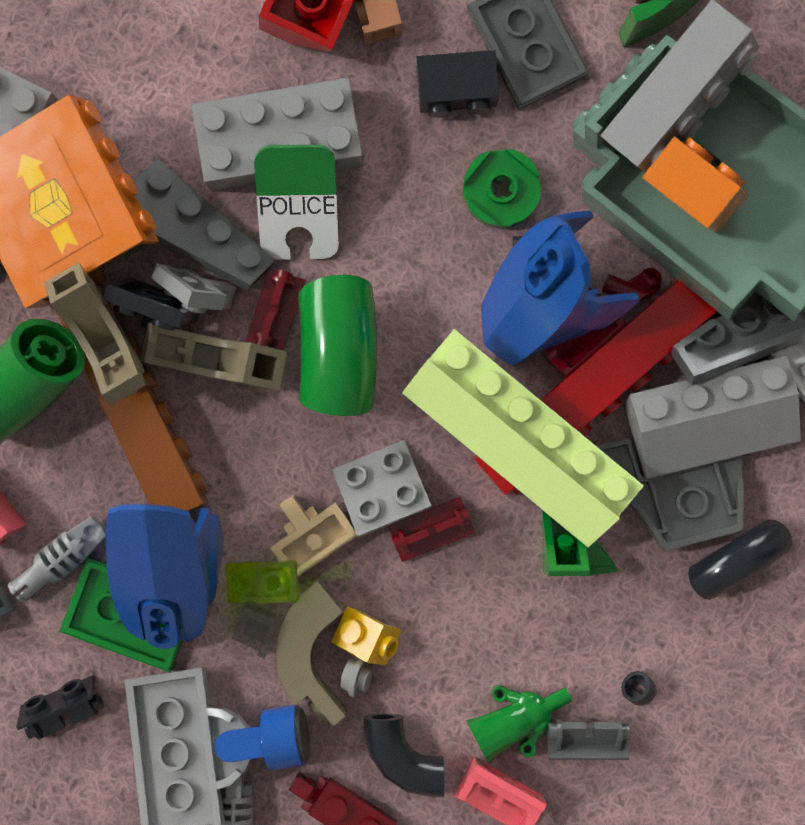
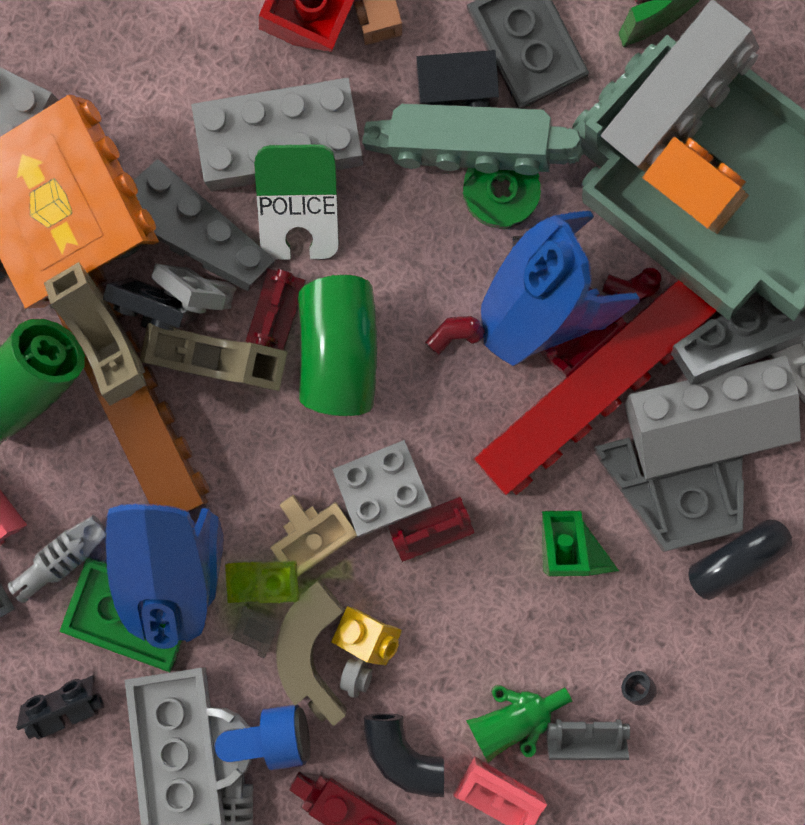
(455, 328): none -> dark red arm
(473, 138): none -> sand green hinge
(522, 439): yellowish green slope -> none

